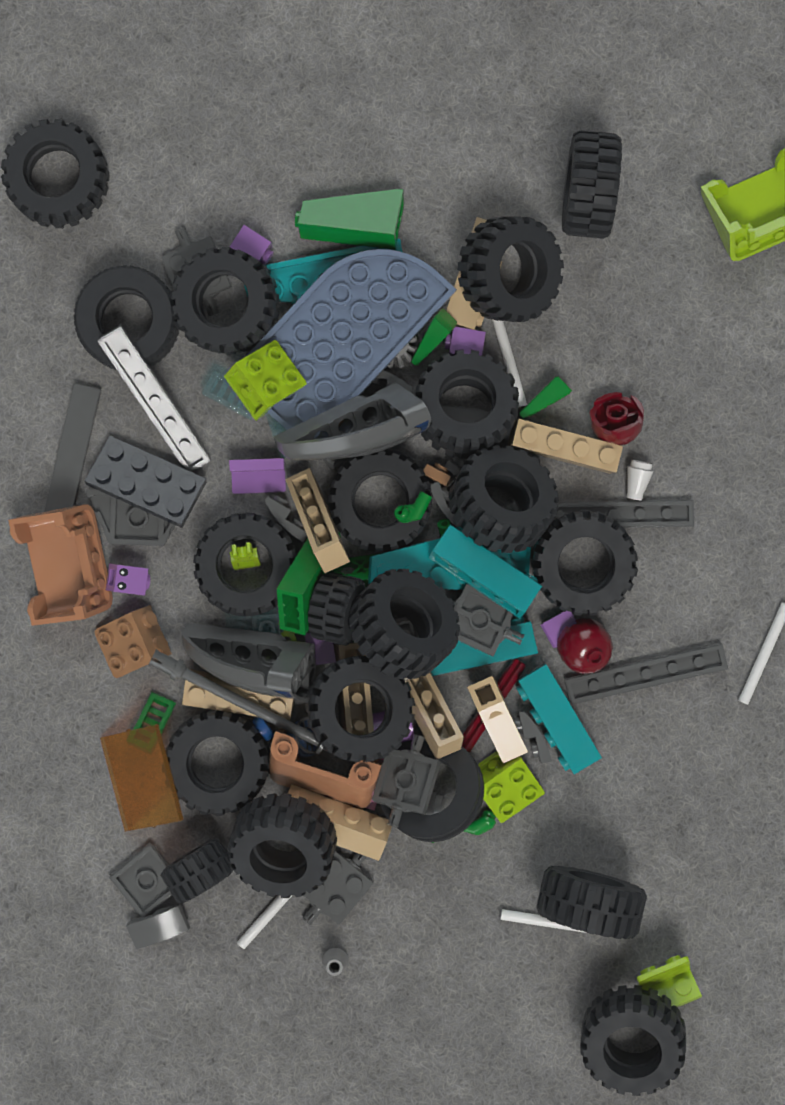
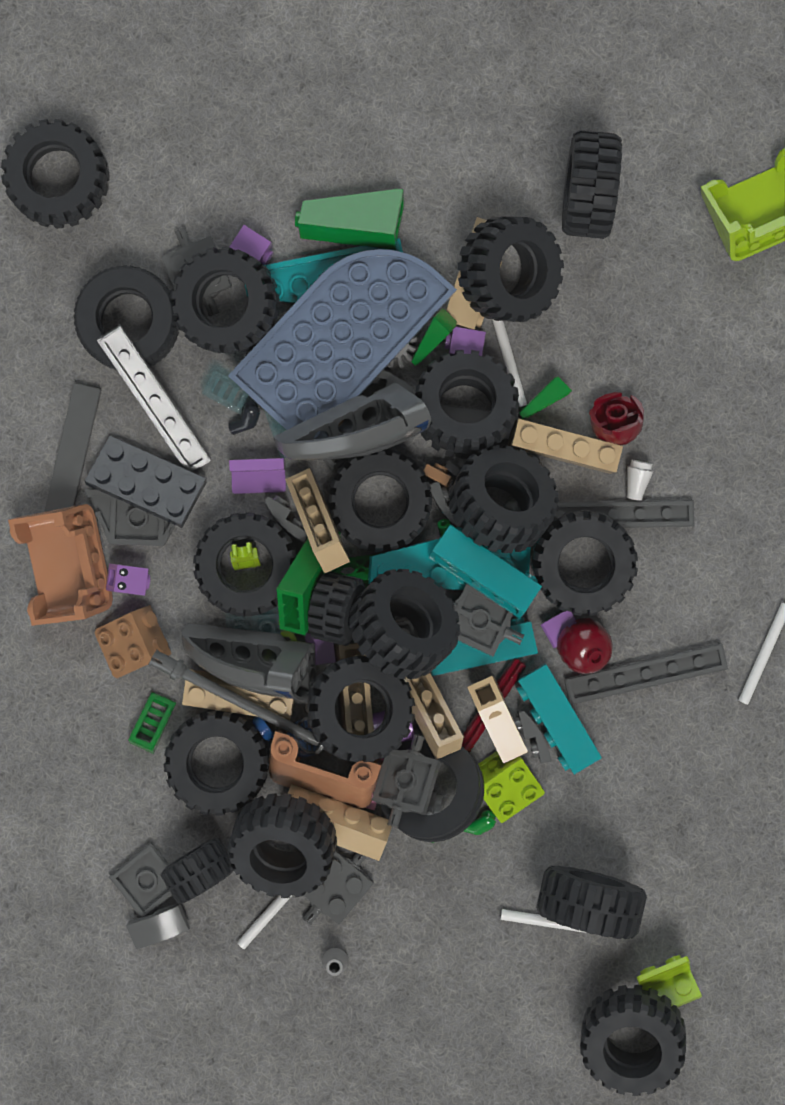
(141, 778): clear orange piece -> none
(248, 419): none -> black arm
(264, 379): lime bracket -> none
(414, 511): green arm -> none

